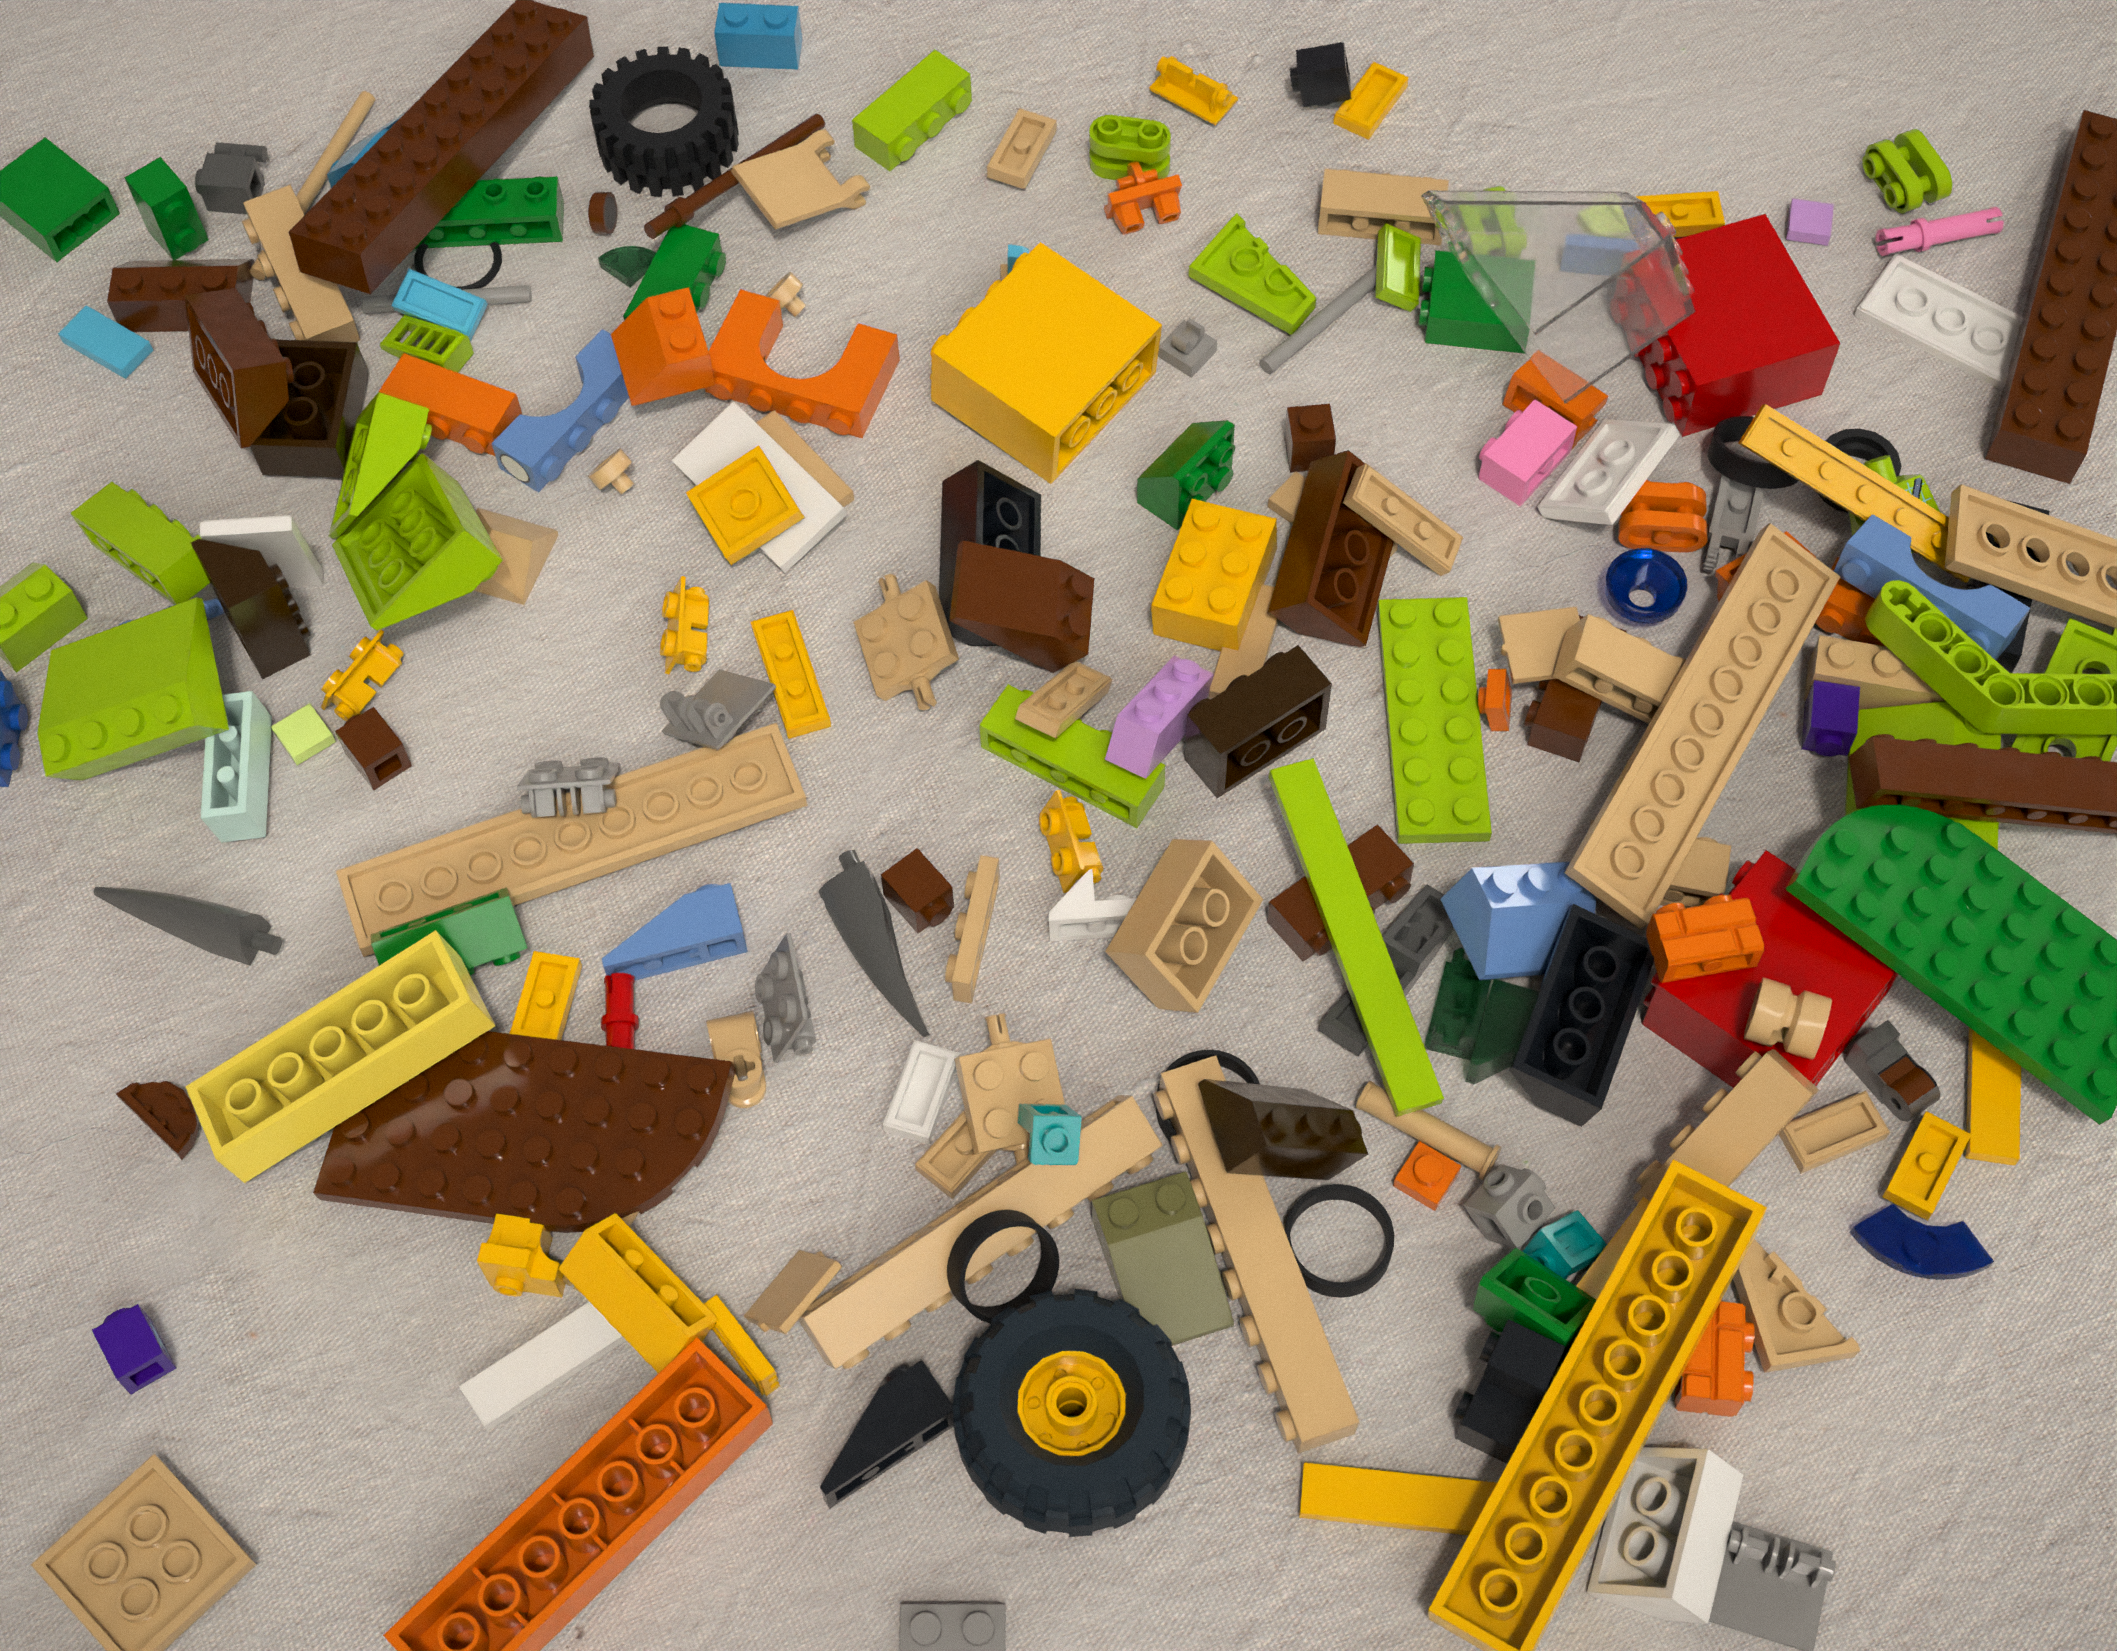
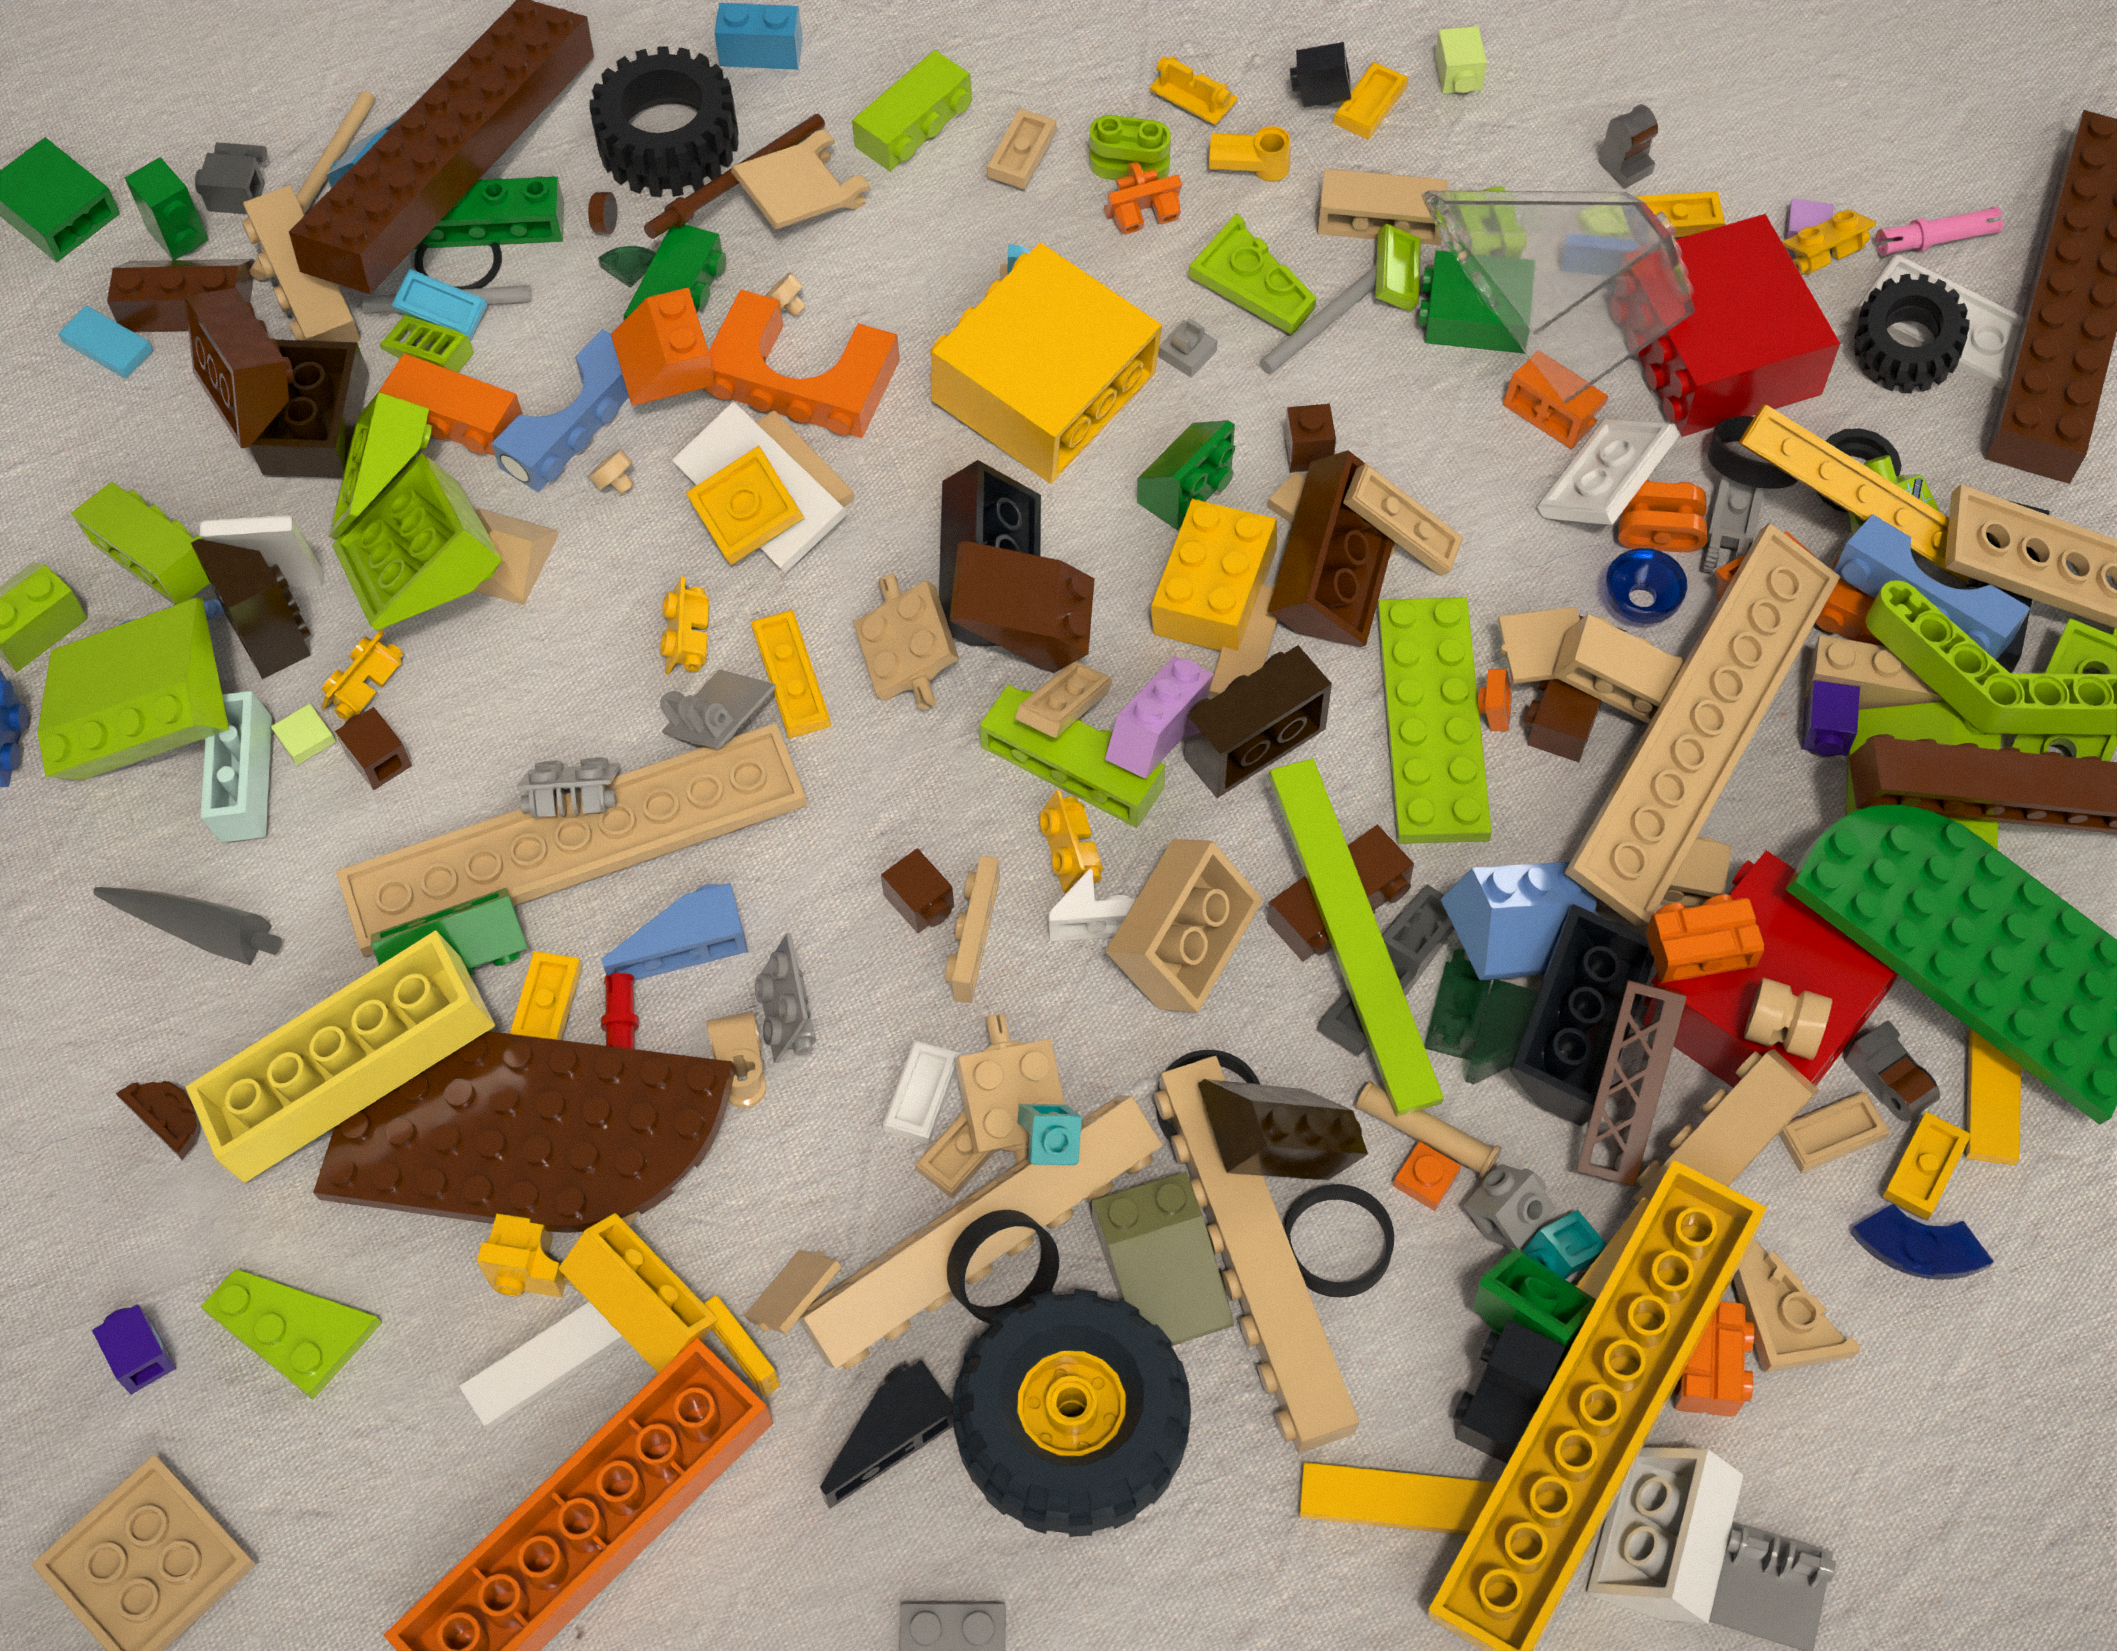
(290, 1329): none -> lime wing
(868, 931): dark grey piece -> none
(1264, 153): none -> yellow piece
(1460, 59): none -> yellowish green brick
(1526, 452): bright pink brick -> none
(1628, 146): none -> flat silver leg
(1647, 1087): none -> reddish brown fence
(1842, 233): none -> yellow hinge
(1907, 171): lime brick -> none
(1915, 302): none -> black tyre

